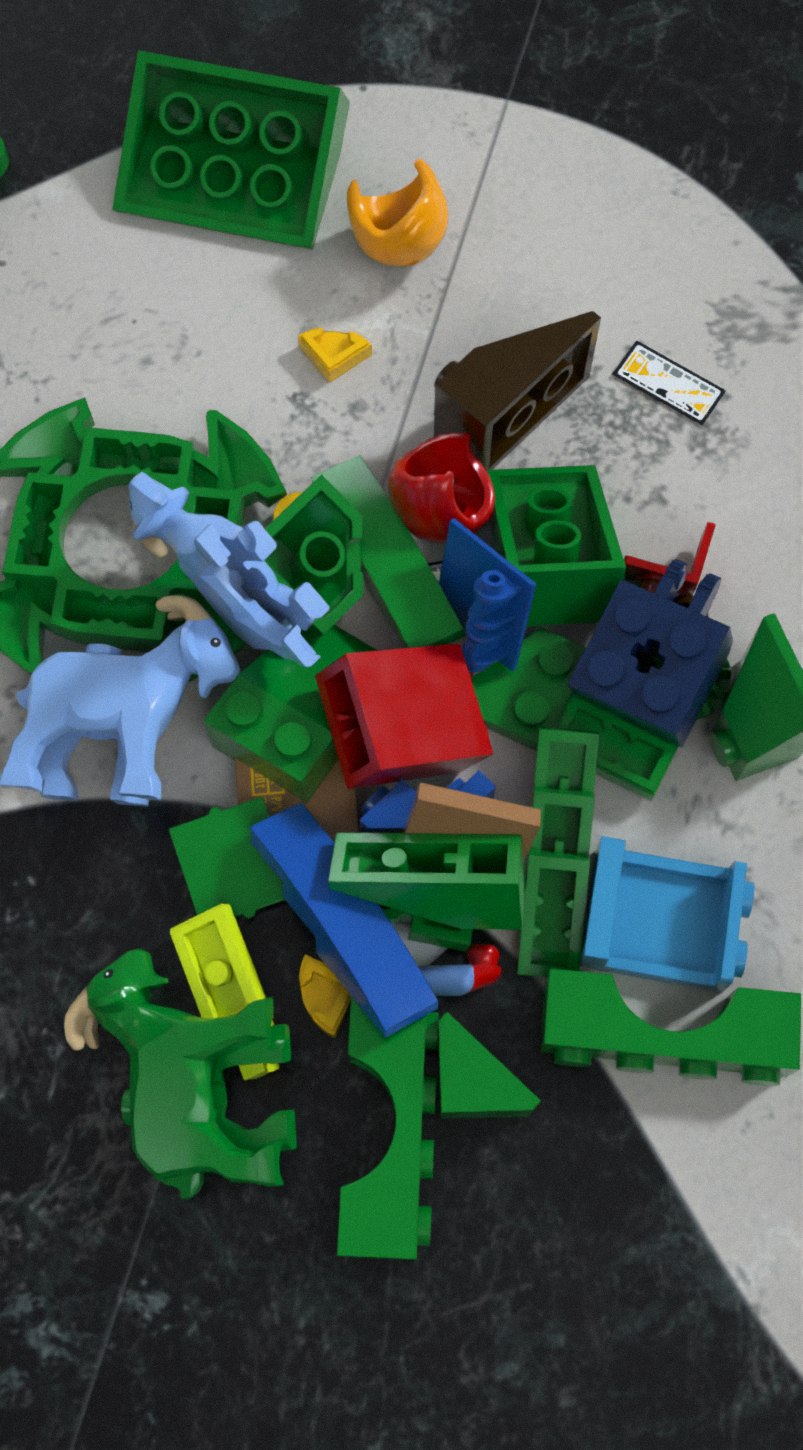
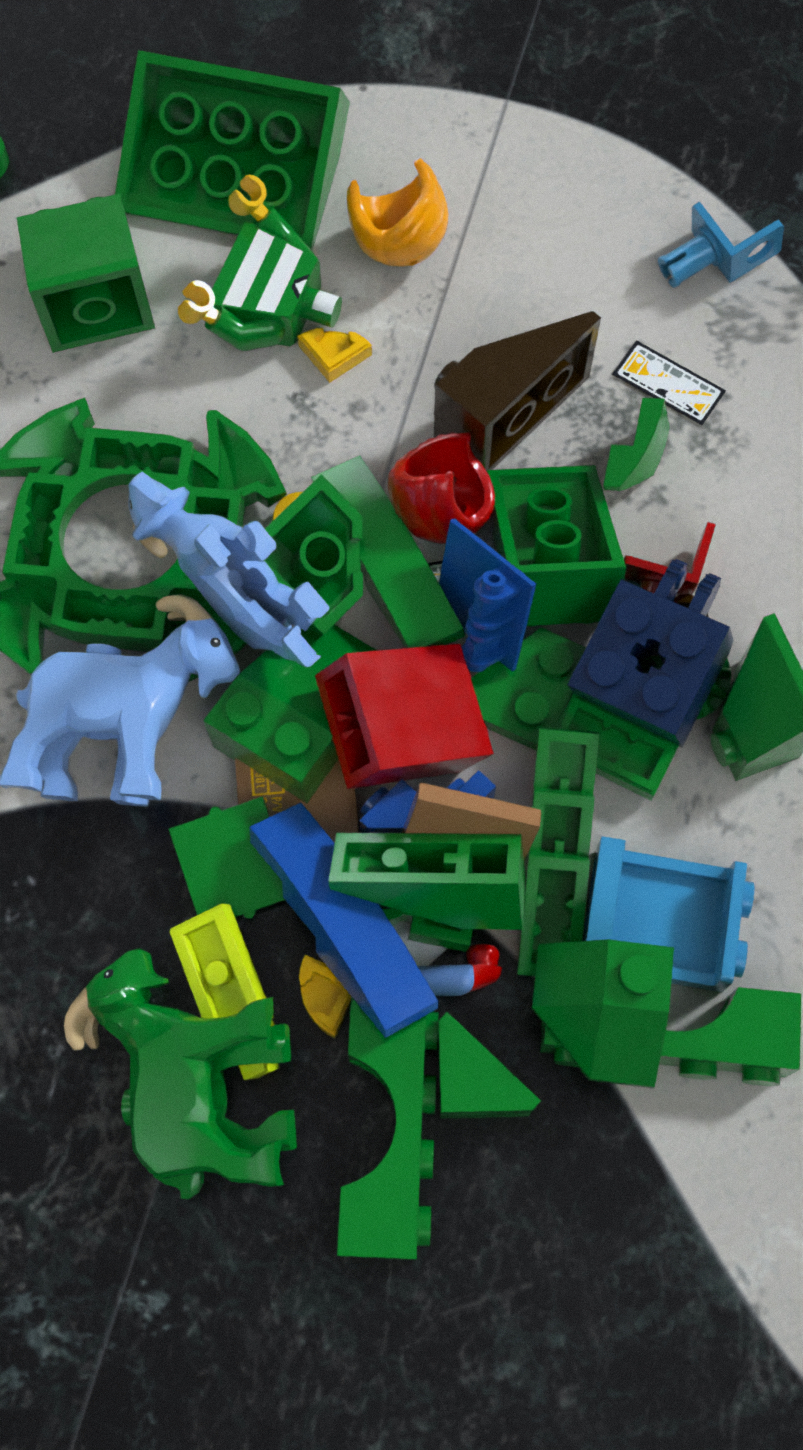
(84, 273): none -> green slope
(265, 284): none -> torso
(606, 1005): none -> green slope
(636, 463): none -> green slope
(714, 248): none -> dark azure bracket

